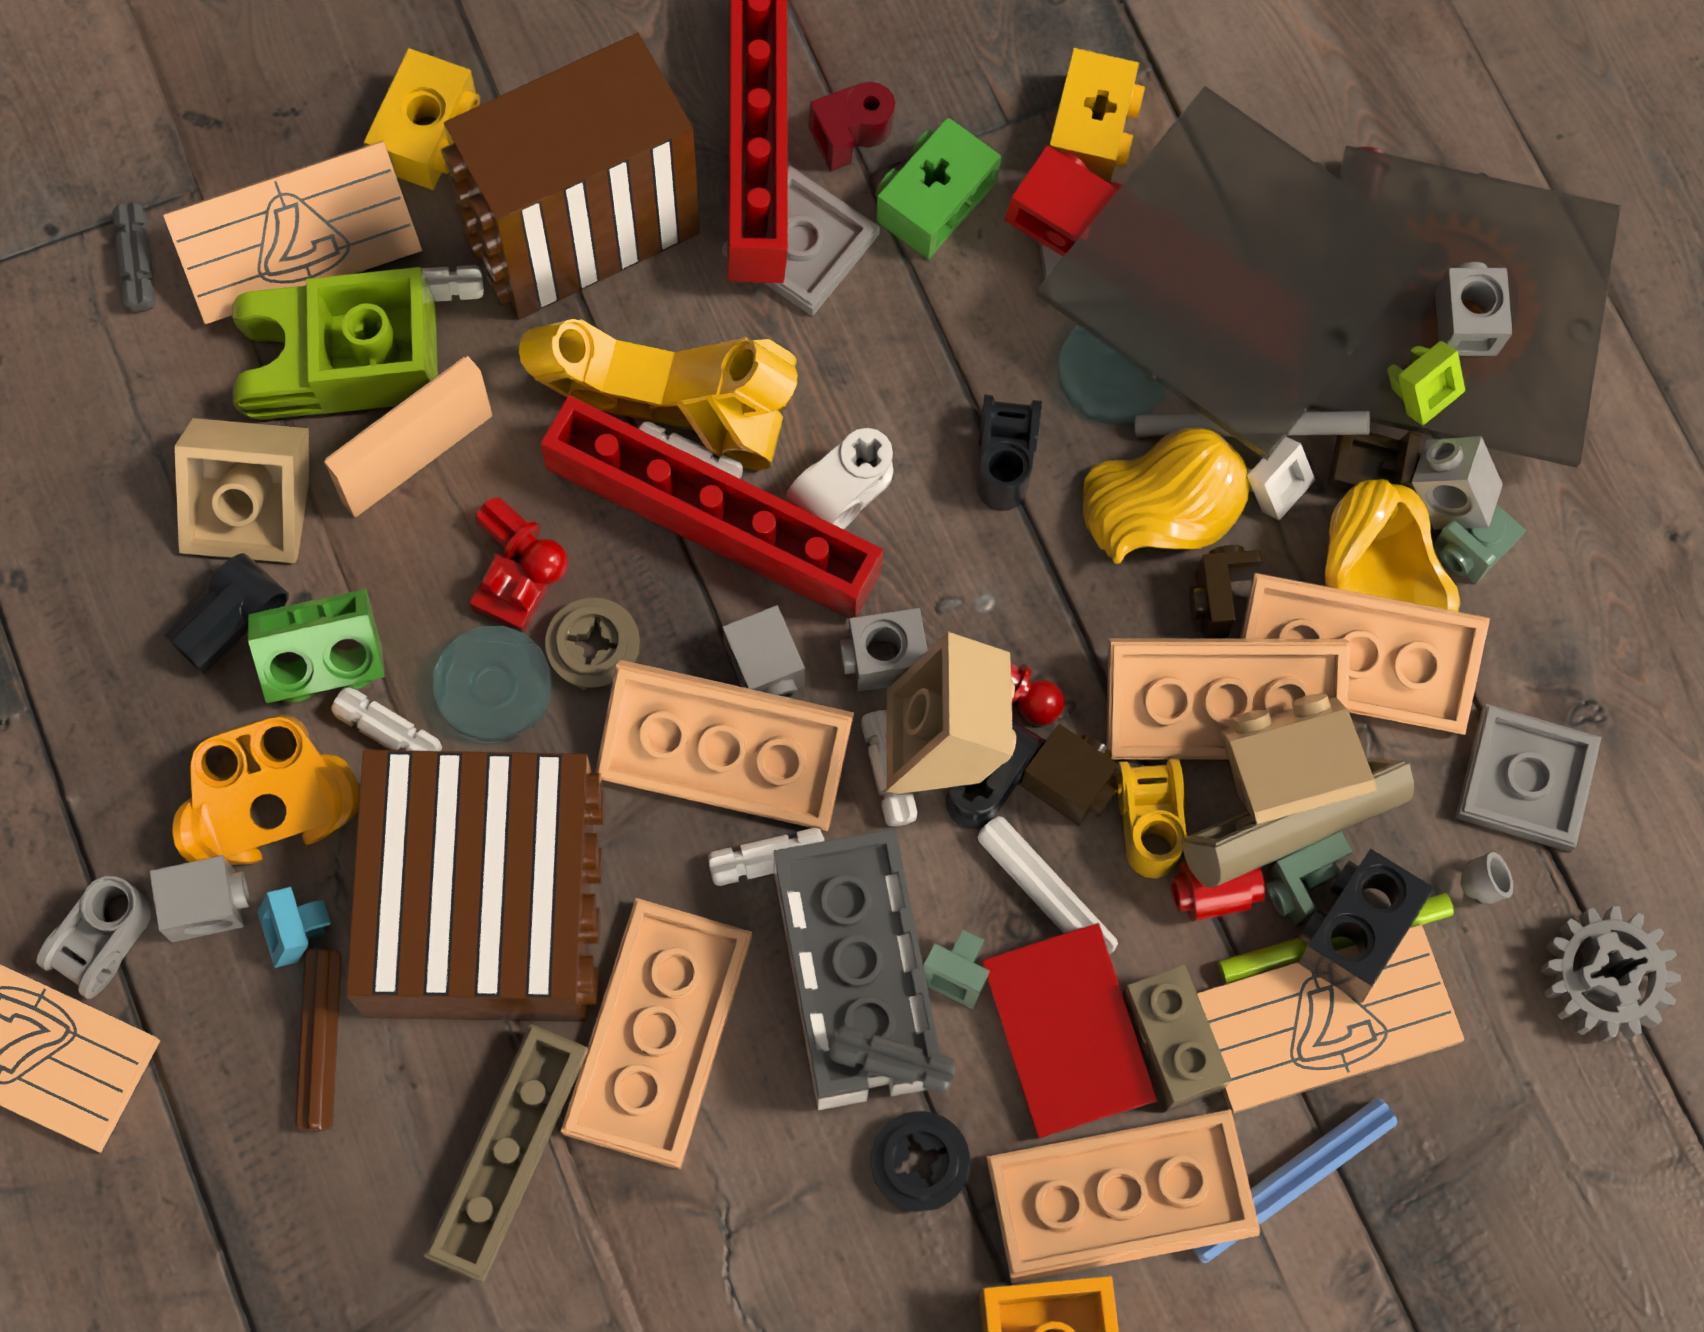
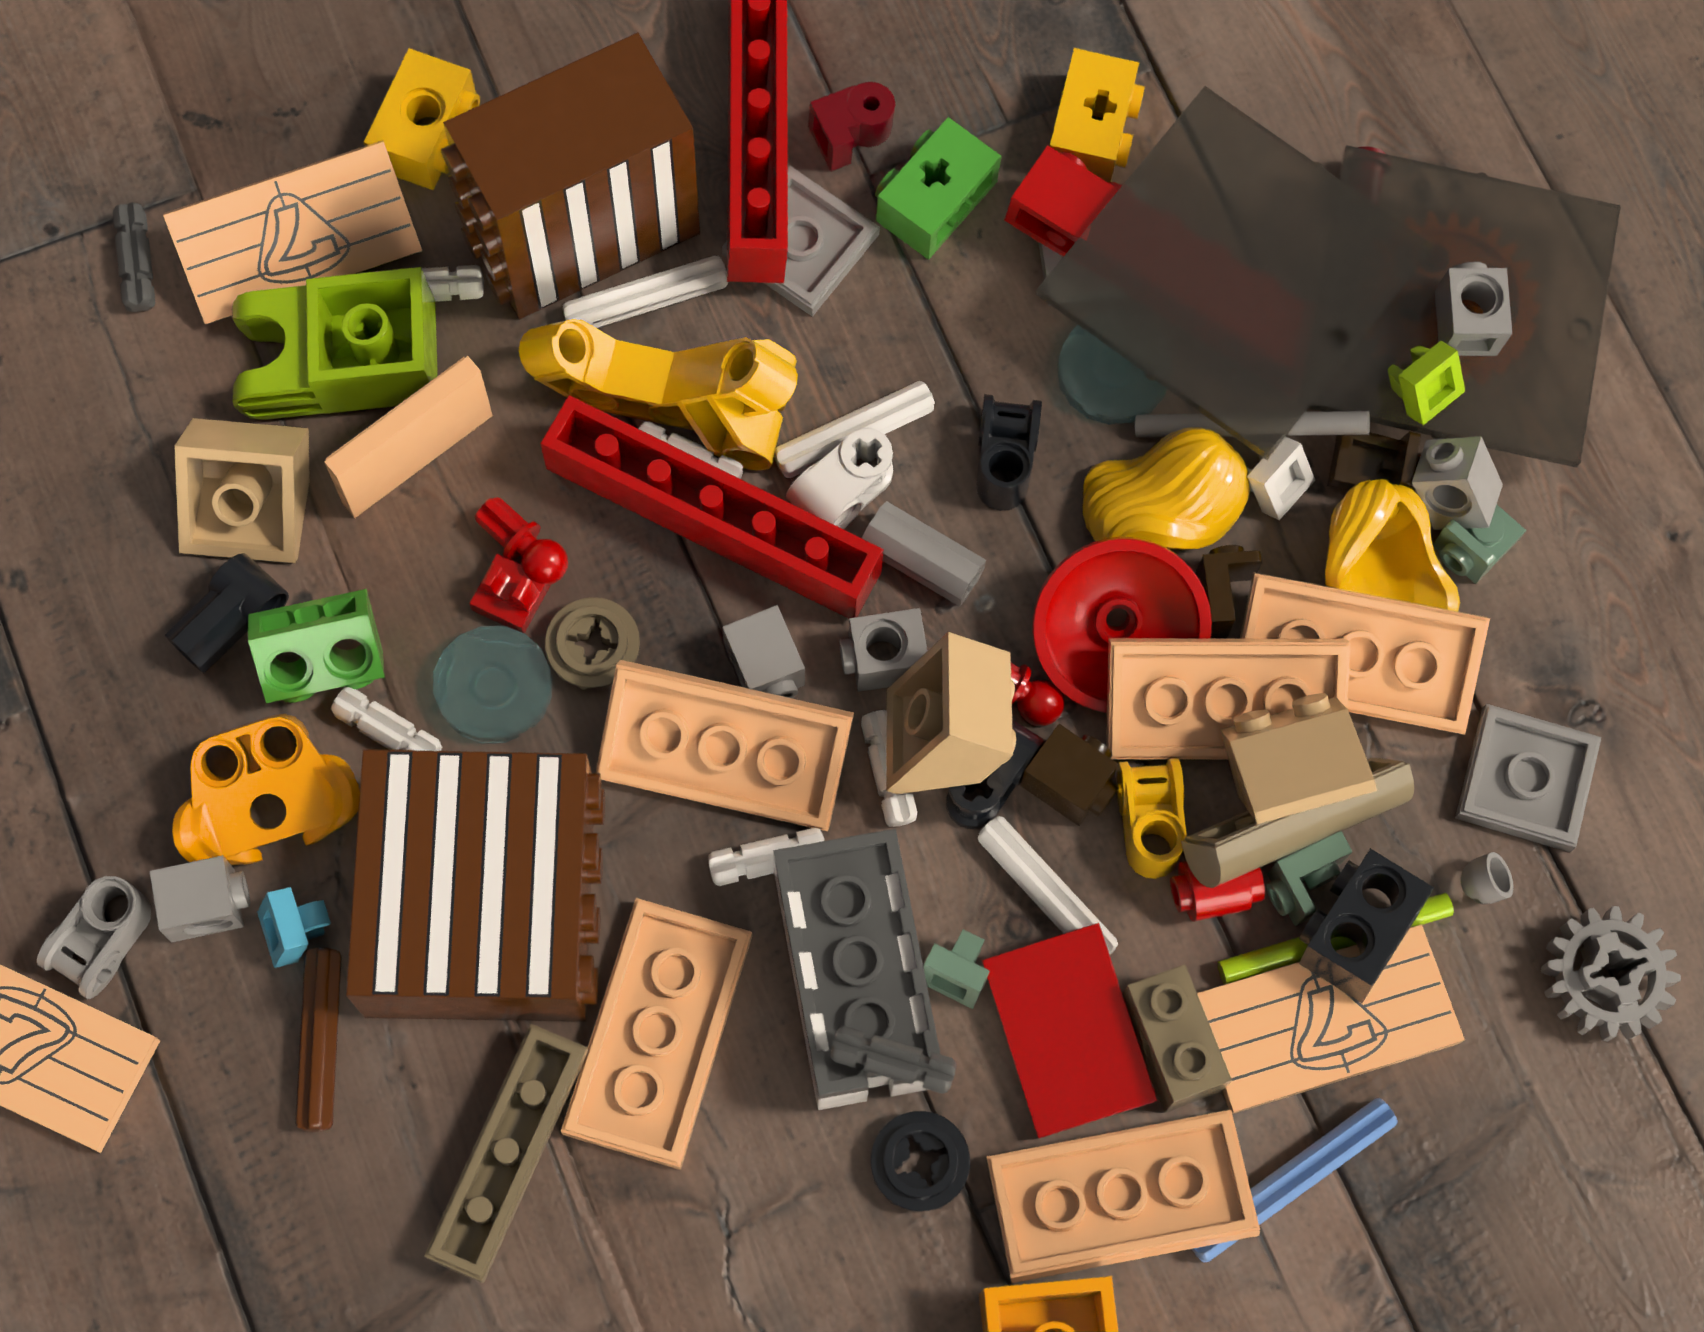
(648, 293): none -> white axle
(883, 415): none -> white axle
(924, 553): none -> light grey axle
(1117, 572): none -> red dish

